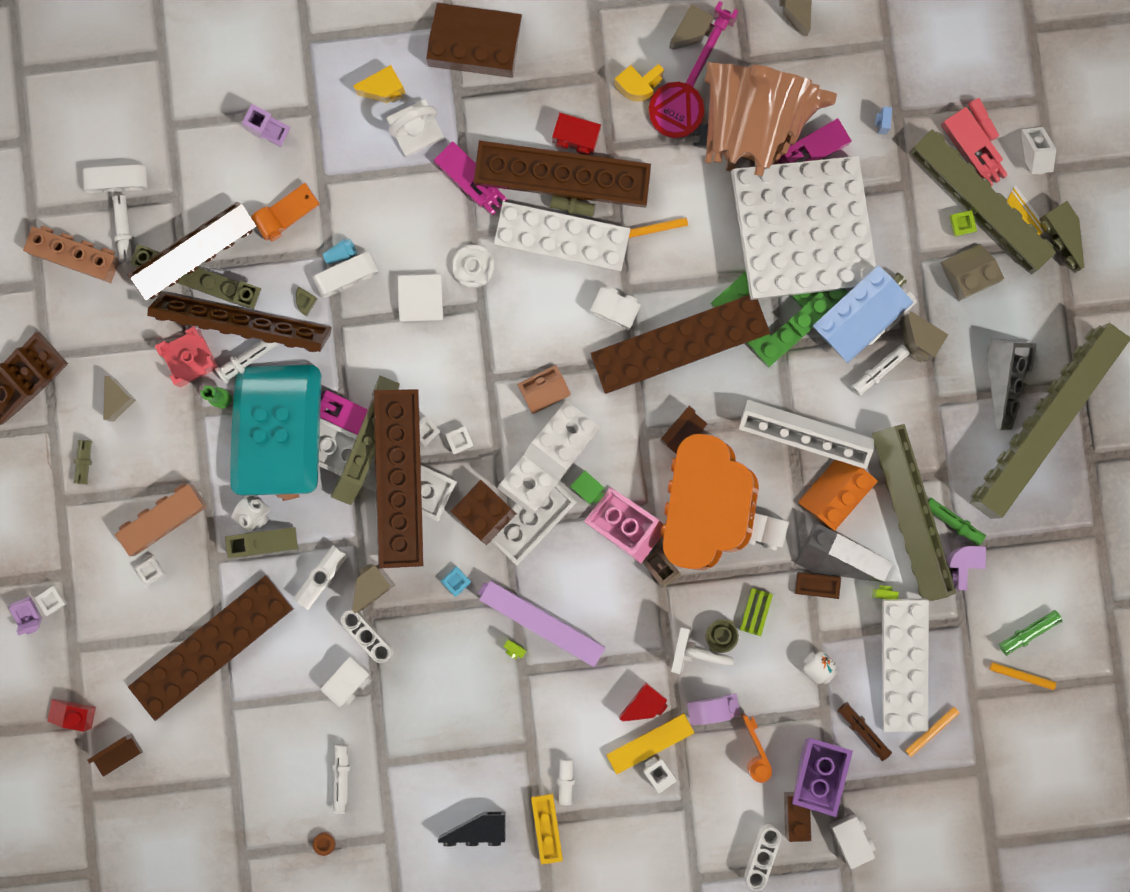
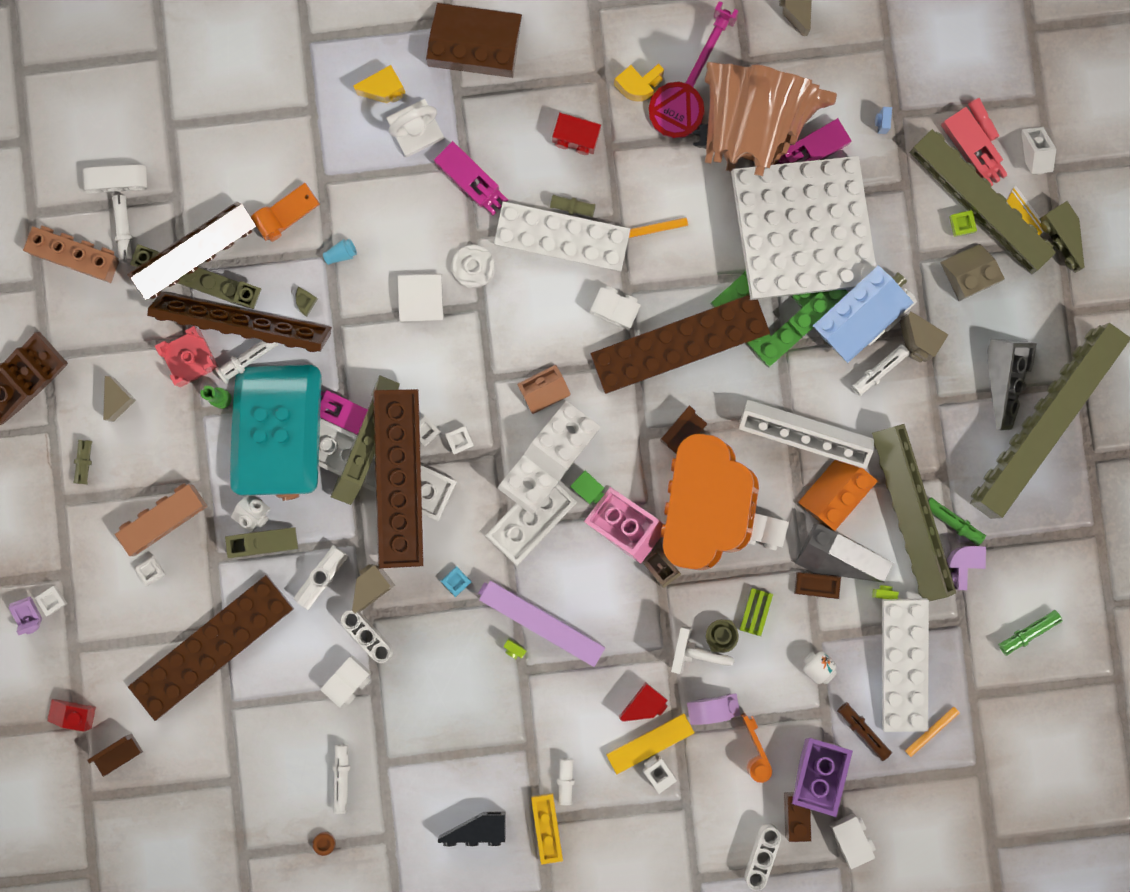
(264, 126): lavender brick -> none
(345, 275): white beam -> none
(483, 512): reddish brown brick -> none
(562, 174): reddish brown plate -> none
(692, 28): dark tan slope -> none
(1022, 676): light orange bar -> none

